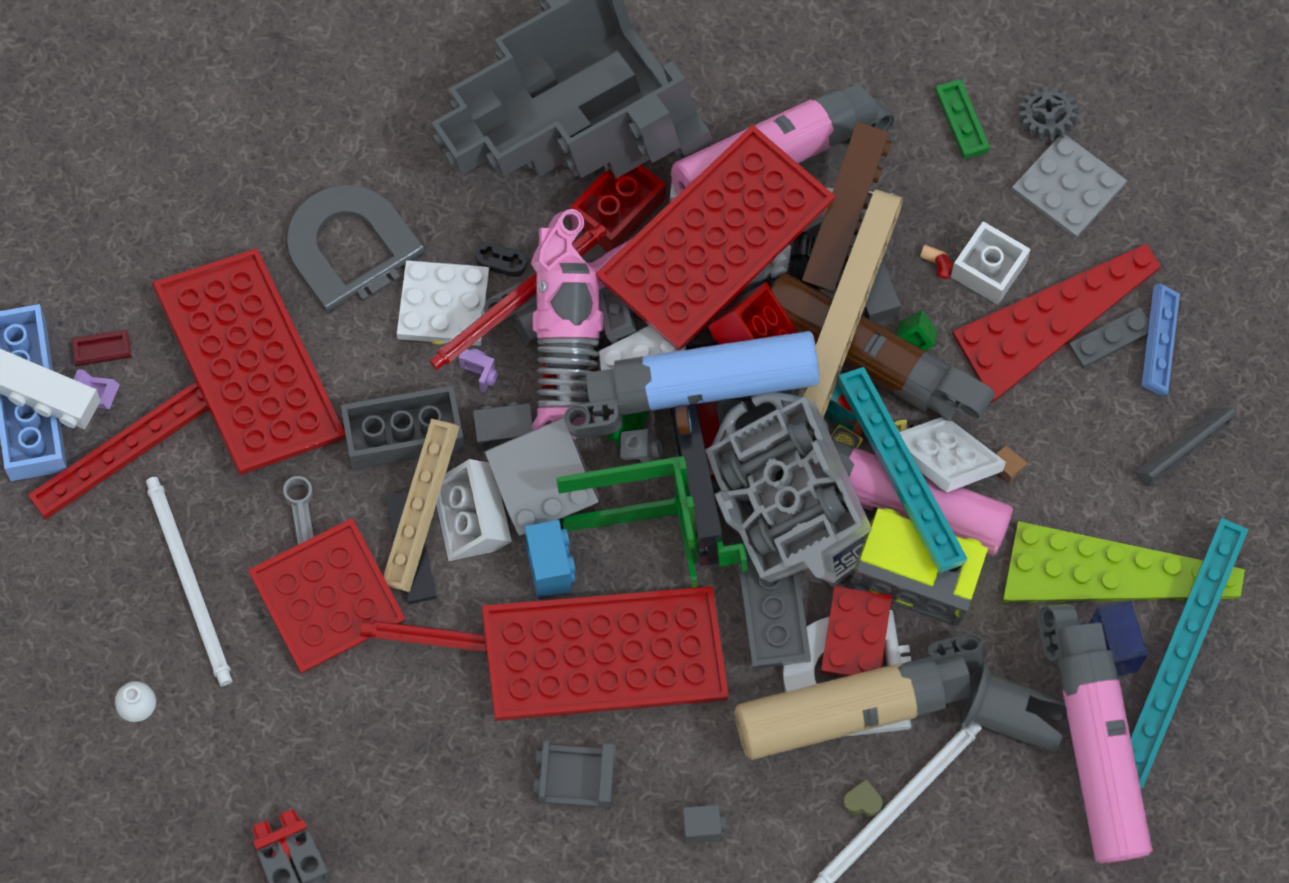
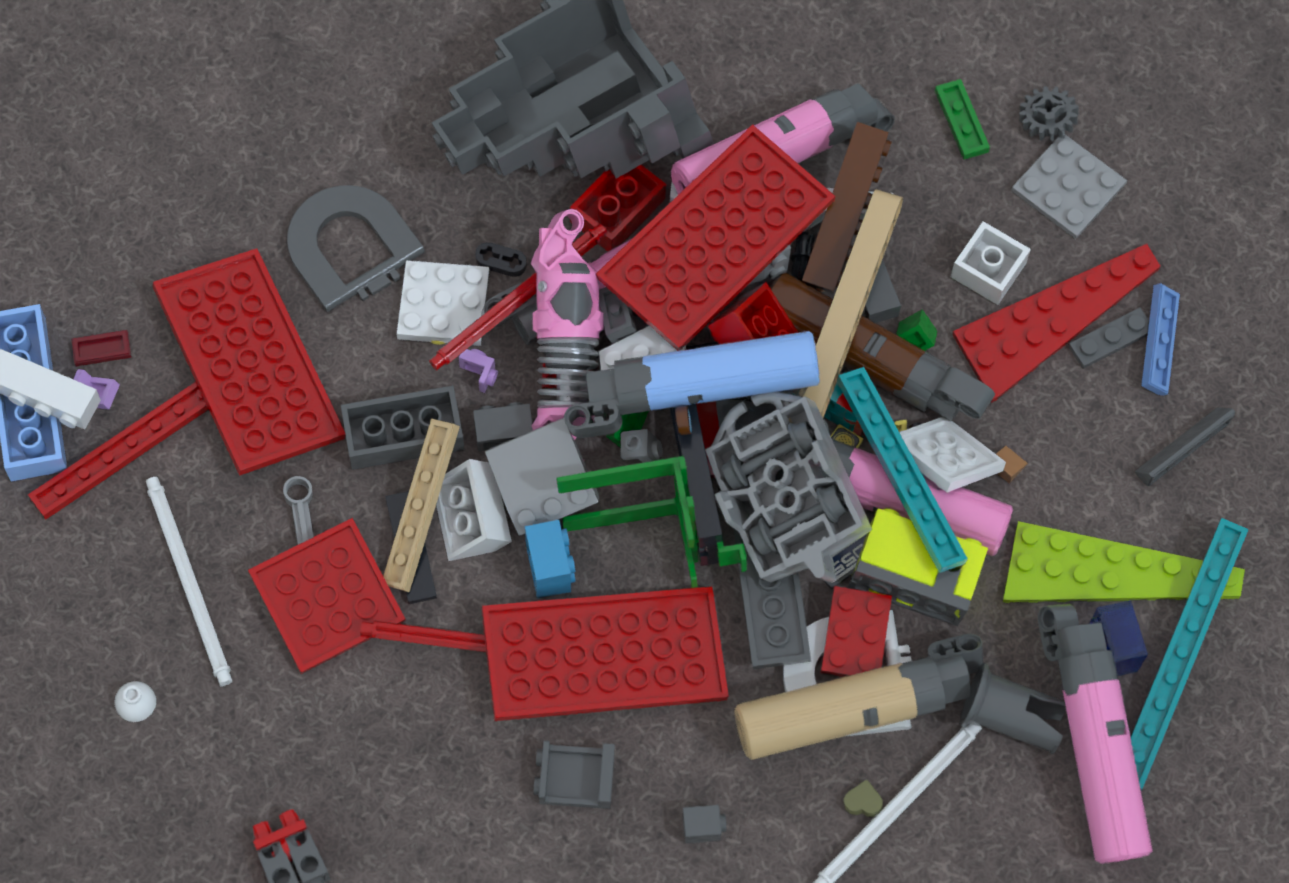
(940, 258): arm -> none

